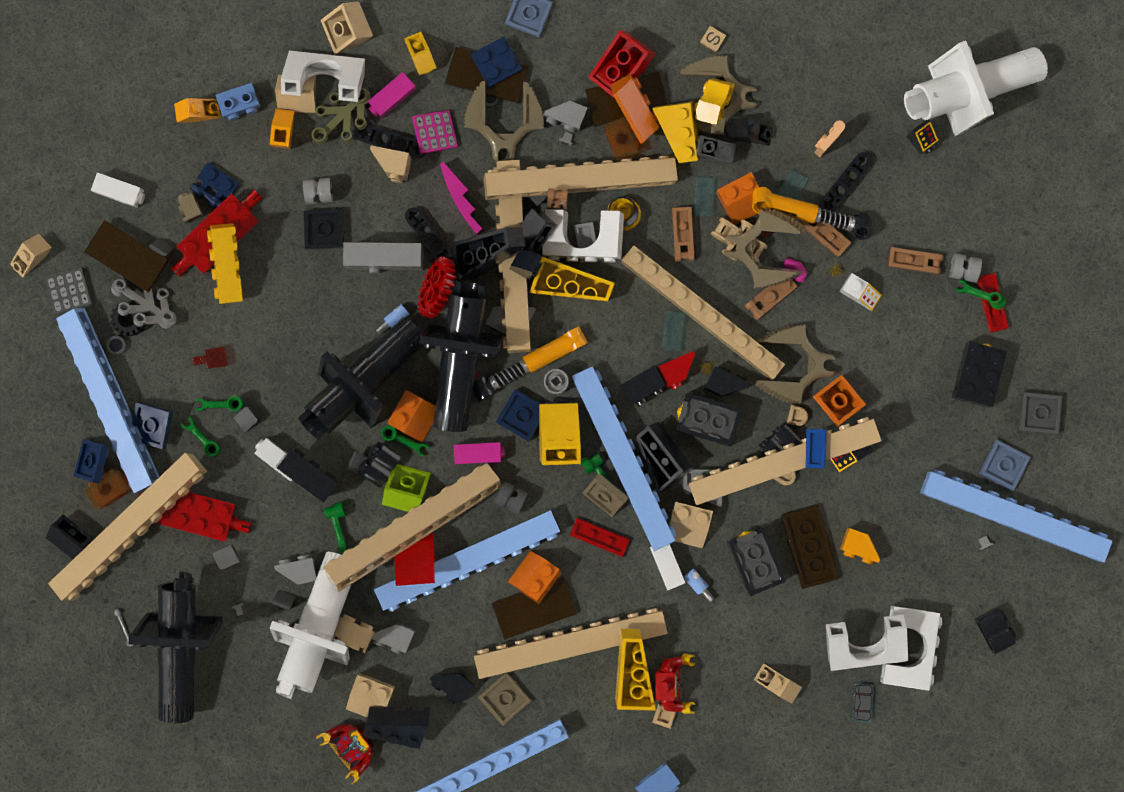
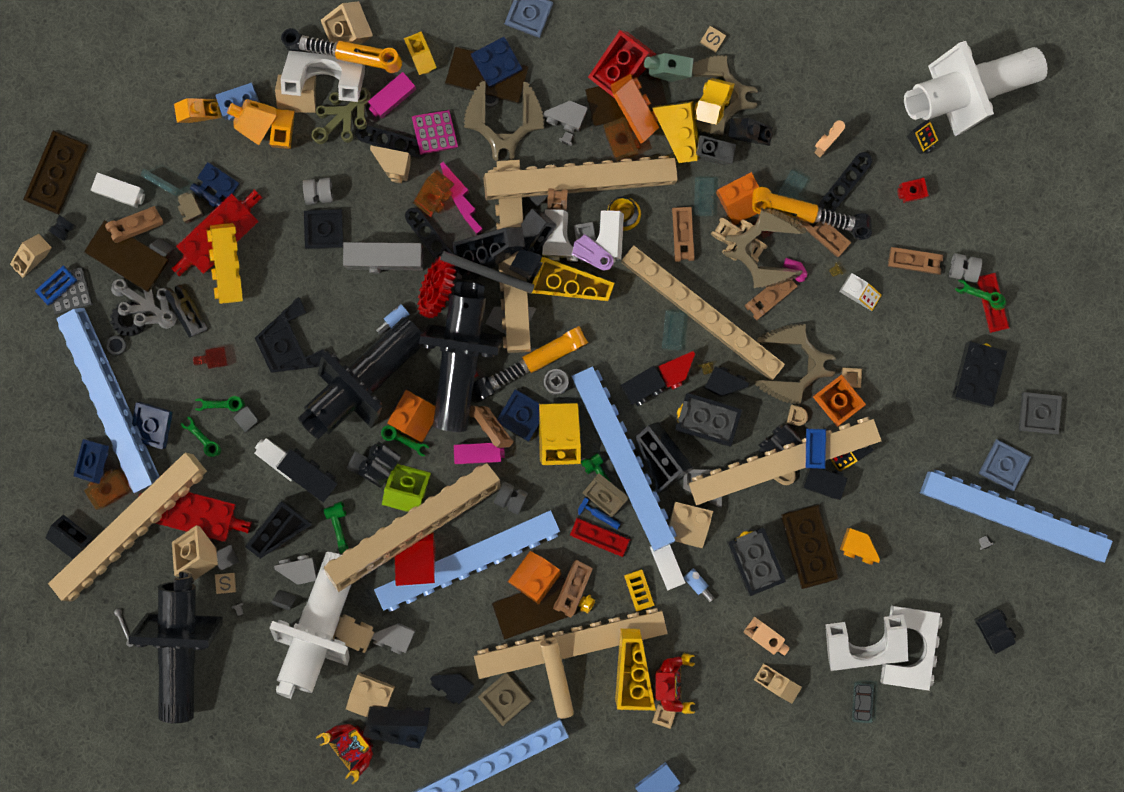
(55, 172): none -> dark brown tile
(61, 228): none -> black wheel
(63, 269): none -> blue tile
(134, 224): none -> medium nougat plate
(160, 182): none -> clear light blue tile
(186, 311): none -> black hinge
(193, 553): none -> tan slope
(225, 583): none -> tan tile
(252, 119): none -> light orange torso
(277, 528): none -> black wedge
(281, 346): none -> black wing
(344, 51): none -> piece
(434, 193): none -> clear orange brick
(487, 272): none -> dark grey piece
(491, 426): none -> medium nougat plate
(557, 678): none -> tan piece
(573, 588): none -> medium nougat plate
(586, 603): none -> yellow plate
(591, 253): none -> lavender piece
(597, 513): none -> blue piece
(639, 573): none -> yellow slope
(663, 66): none -> sand green torso
(764, 634): none -> light nougat torso
(825, 482): none -> black brick
(852, 376): none -> tan tile
(905, 194): none -> red brick

